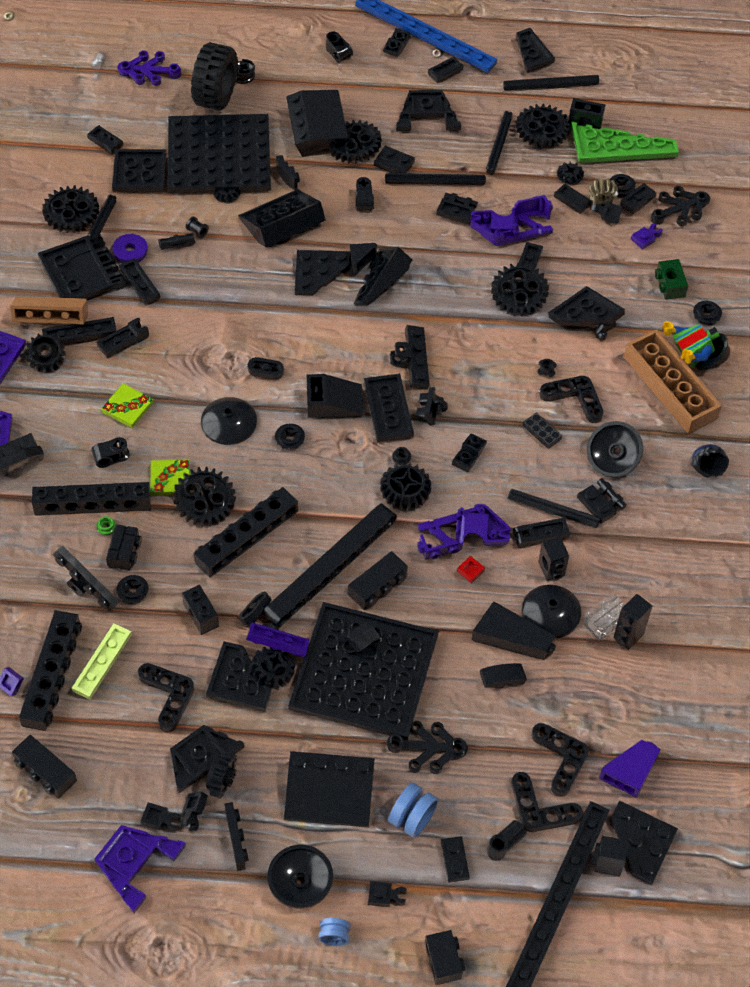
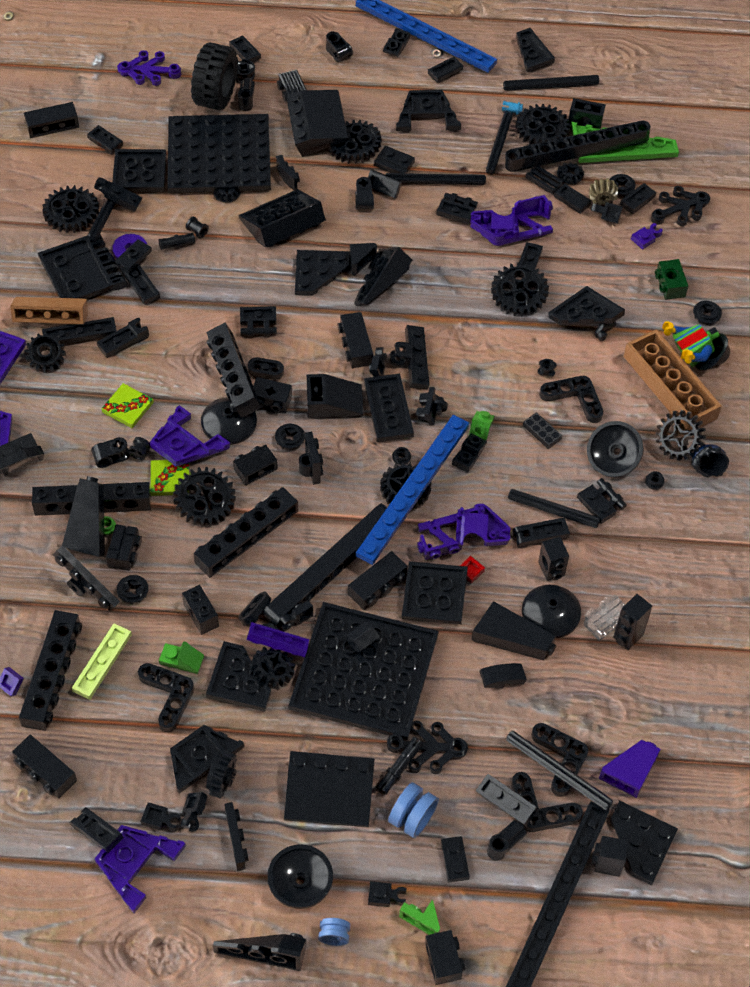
(51, 120): none -> black brick
(86, 521): none -> black slope
(96, 829): none -> black plate
(118, 194): none -> black hinge
(133, 256): none -> black plate
(139, 448): none -> black wheel
(179, 445): none -> dark purple wing
(182, 658): none -> bright green slope
(233, 370): none -> black brick
(245, 49): none -> black plate
(246, 94): none -> black piece
(255, 464): none -> black brick
(258, 316): none -> black plate
(273, 394): none -> black brick
(274, 950): none -> black wedge
(290, 83): none -> black brick
(299, 614): none -> black plate
(312, 458): none -> black plate
(355, 340): none -> black brick
(377, 366): none -> black plate
(384, 183): none -> black plate
(394, 773): none -> black pin
(412, 490): none -> blue plate
(424, 921): none -> bright green slope
(434, 592): none -> black plate
(481, 424): none -> bright green bracket
(507, 800): none -> black plate
(513, 107): none -> dark azure pin
(546, 177): none -> black tile
(559, 770): none -> black axle
(577, 146): none -> black beam
(654, 476): none -> black plate
(679, 428): none -> black gear

